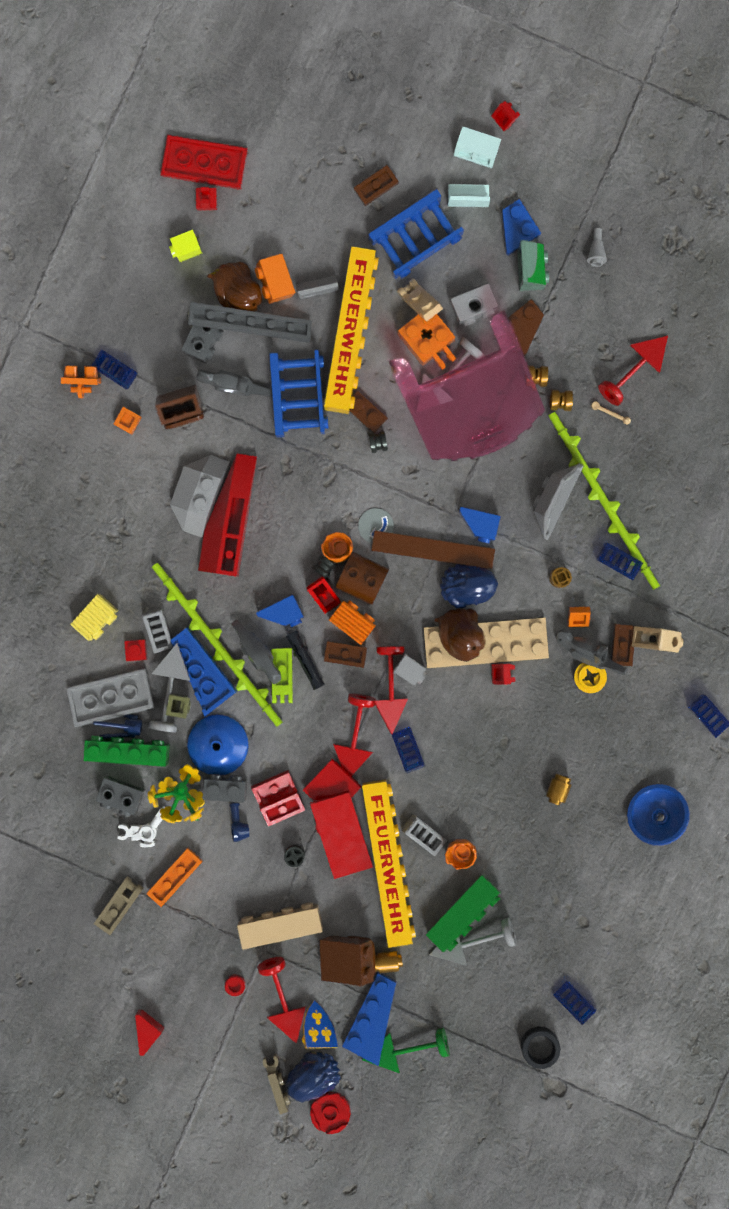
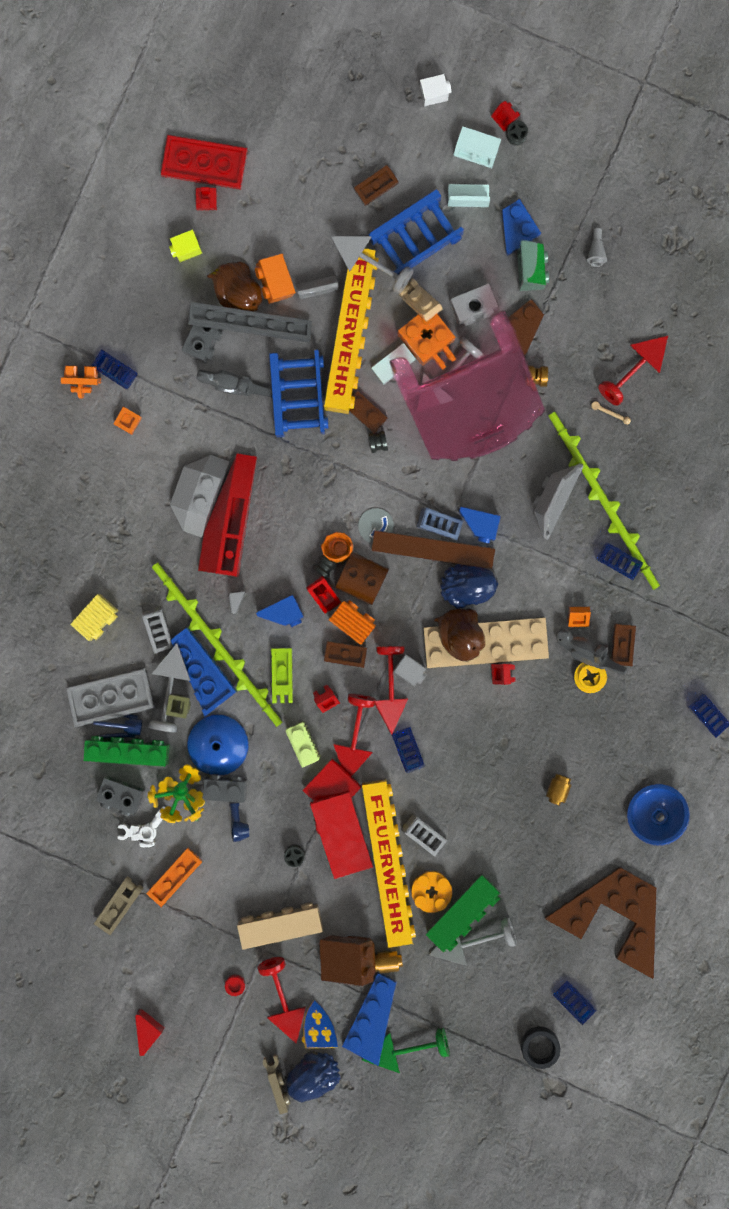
(135, 650): red plate -> none
(179, 407): reddish brown brick -> none
(236, 600): none -> light grey slope
(257, 652): dark grey animal -> none
(278, 798): red slope -> none
(302, 744): none -> yellowish green brick
(305, 660): black pin -> none
(326, 700): none -> red tile
(330, 1112): red tile -> none
(351, 249): none -> light grey piece
(383, 368): none -> light aqua tile
(423, 518): none -> sand blue slope
(435, 90): none -> white brick
(439, 900): none -> light orange plate
(460, 854): orange hair -> none
(517, 128): none -> pearl dark grey wheel
(557, 579): pearl gold wheel -> none
(561, 400): pearl gold wheel -> none
(630, 898): none -> reddish brown wing
(666, 639): tan torso -> none

